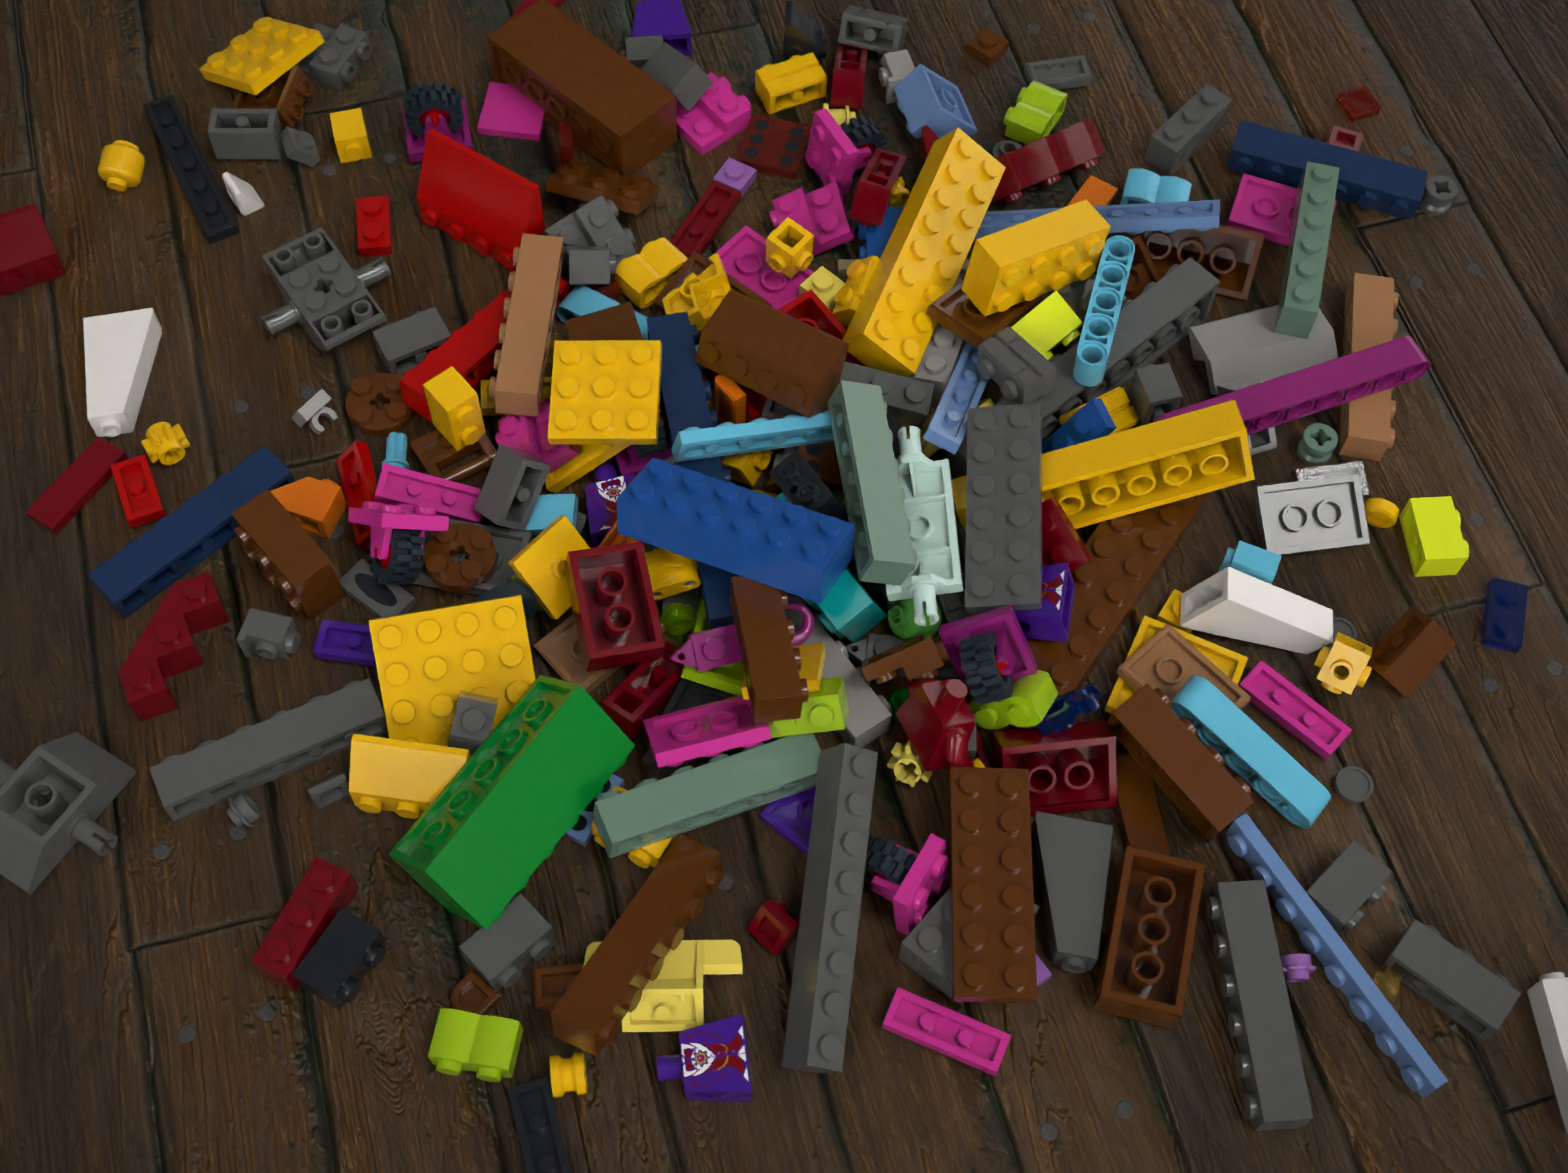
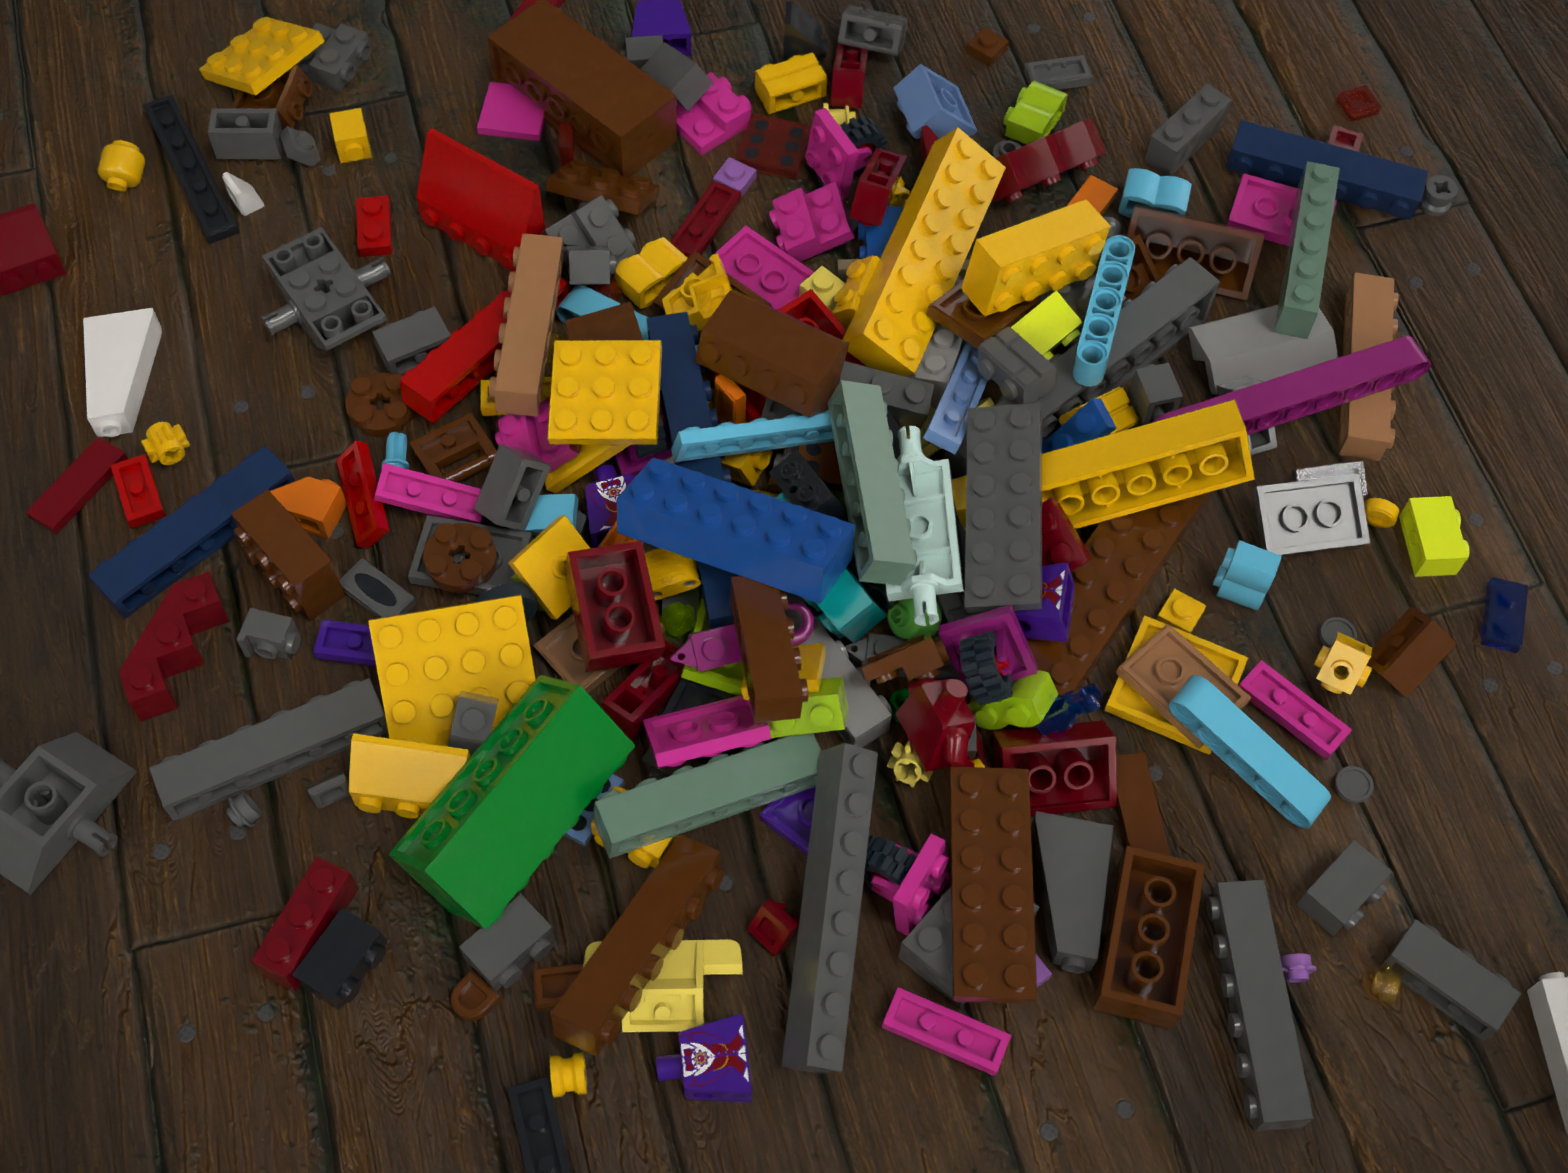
(312, 410): light grey tile -> none
(397, 538): plate -> none
(437, 109): plate -> none
(454, 408): yellow brick -> none
(475, 1044): lime brick -> none
(789, 248): yellow brick -> none
(894, 69): light grey brick -> none
(1124, 218): medium blue plate -> none
(1179, 762): reddish brown brick -> none
(1256, 612): white slope -> none
(1308, 447): sand green wheel -> none
(1339, 963): medium blue plate -> none

